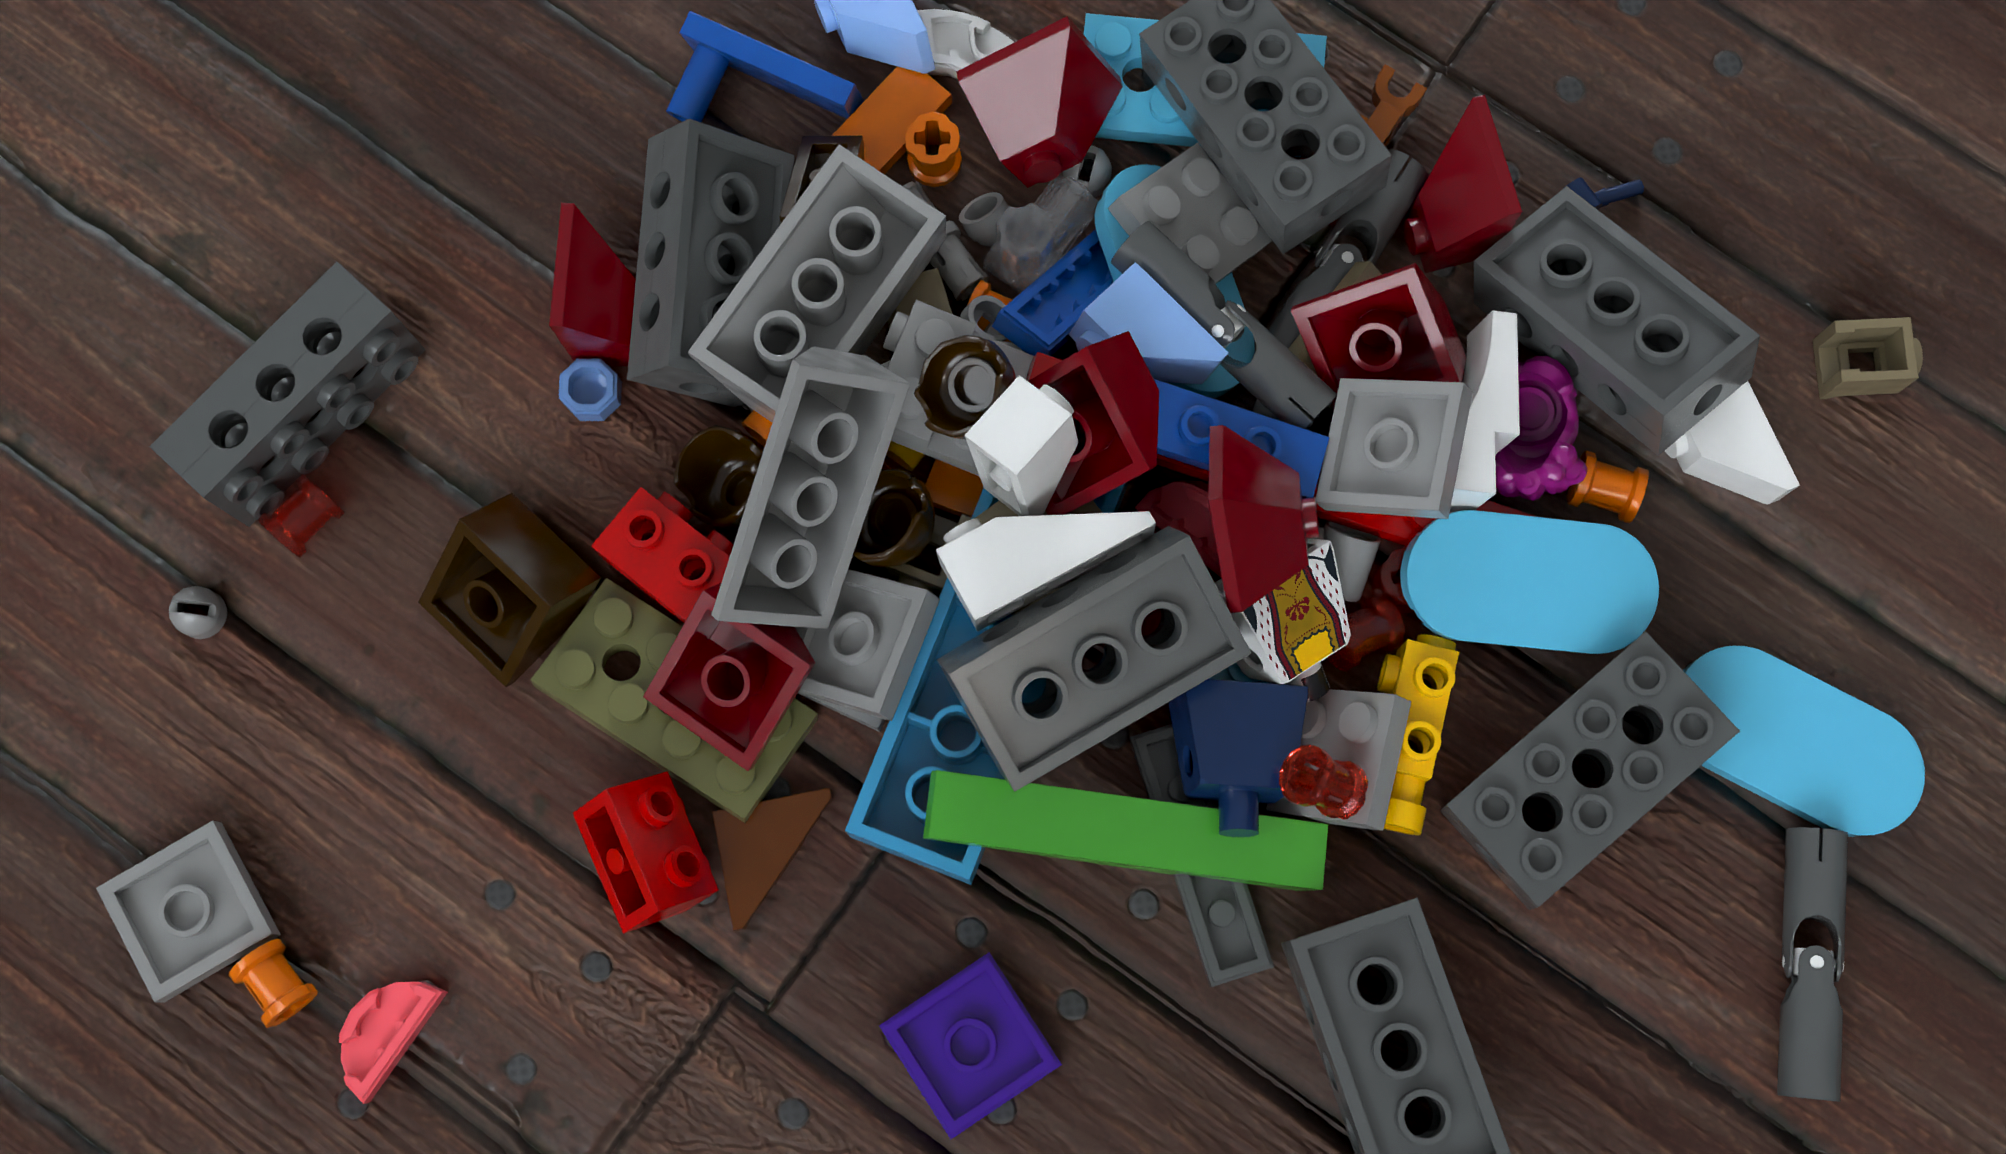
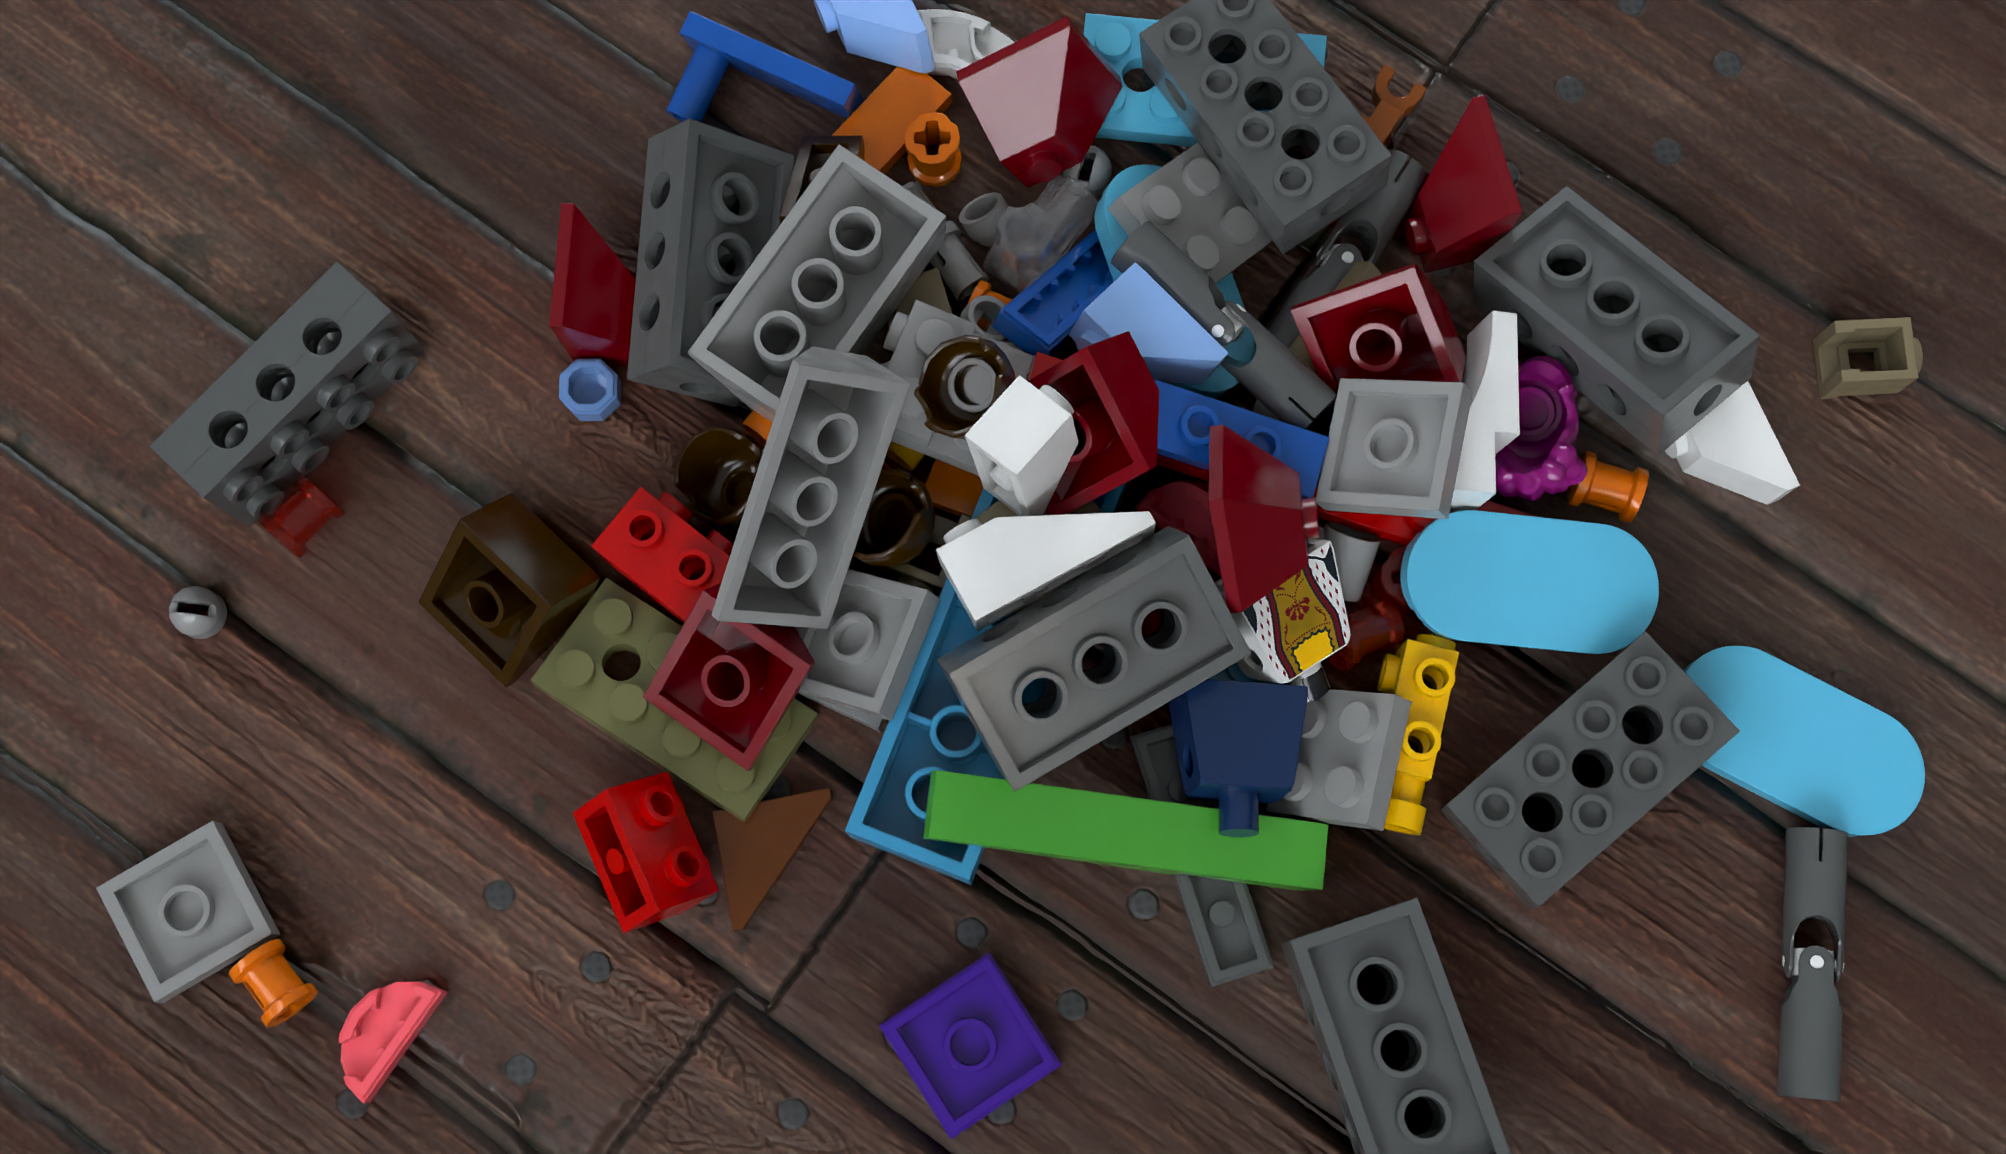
(1334, 778): clear red bush -> none
(1605, 196): dark blue hand -> none

